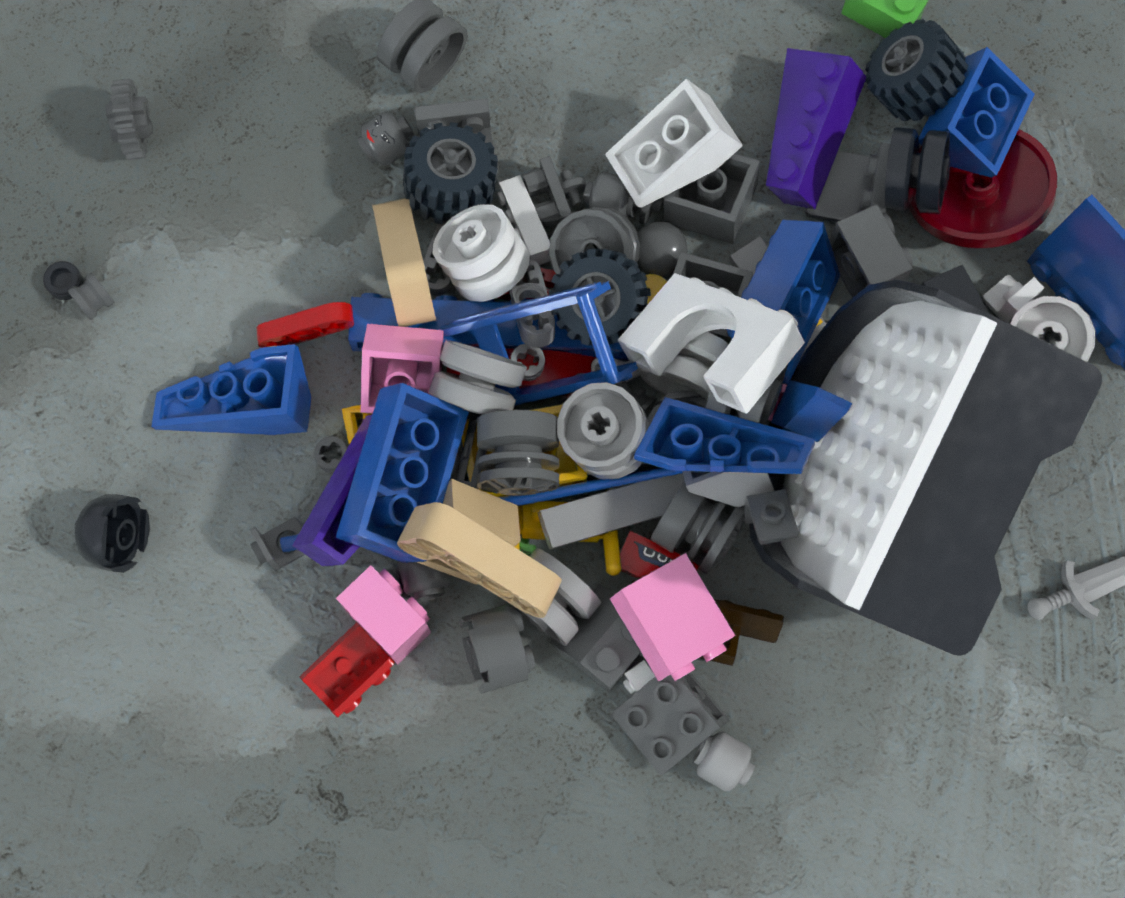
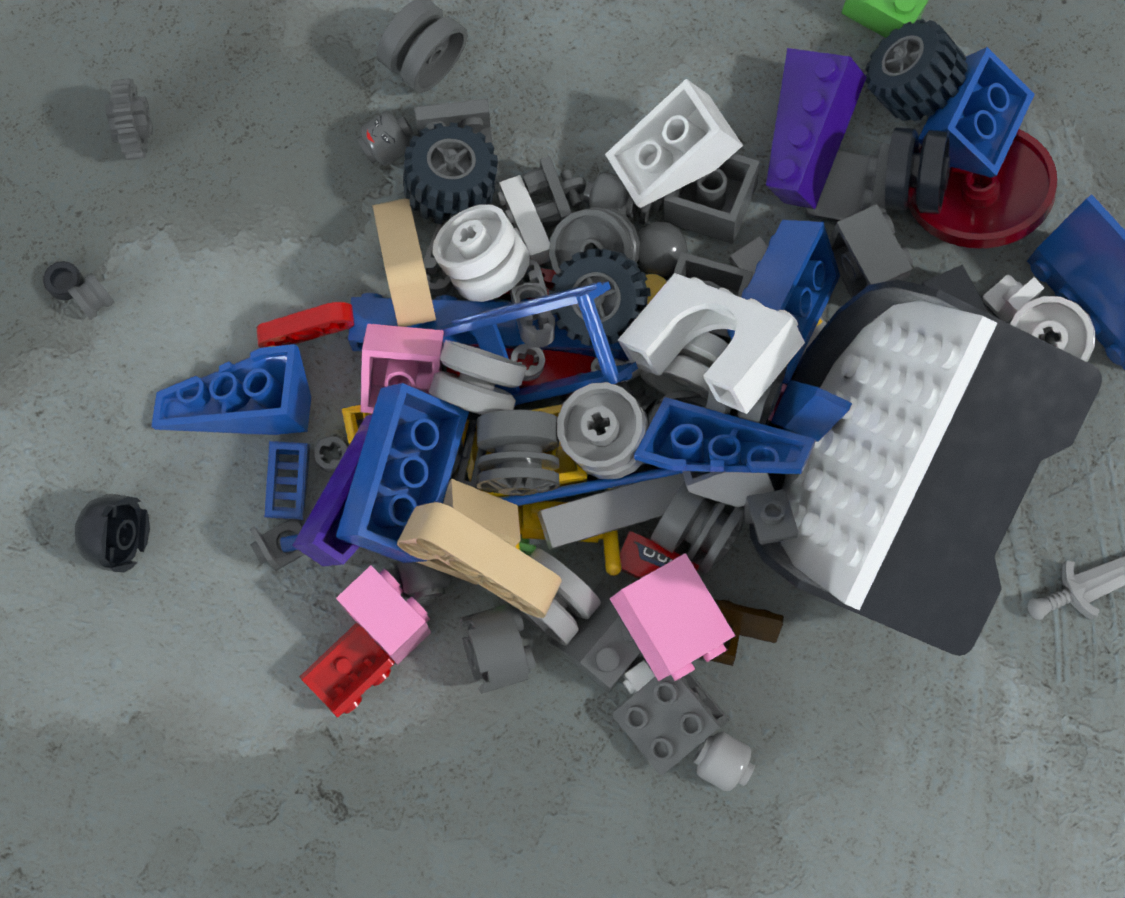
(288, 448): none -> blue slope

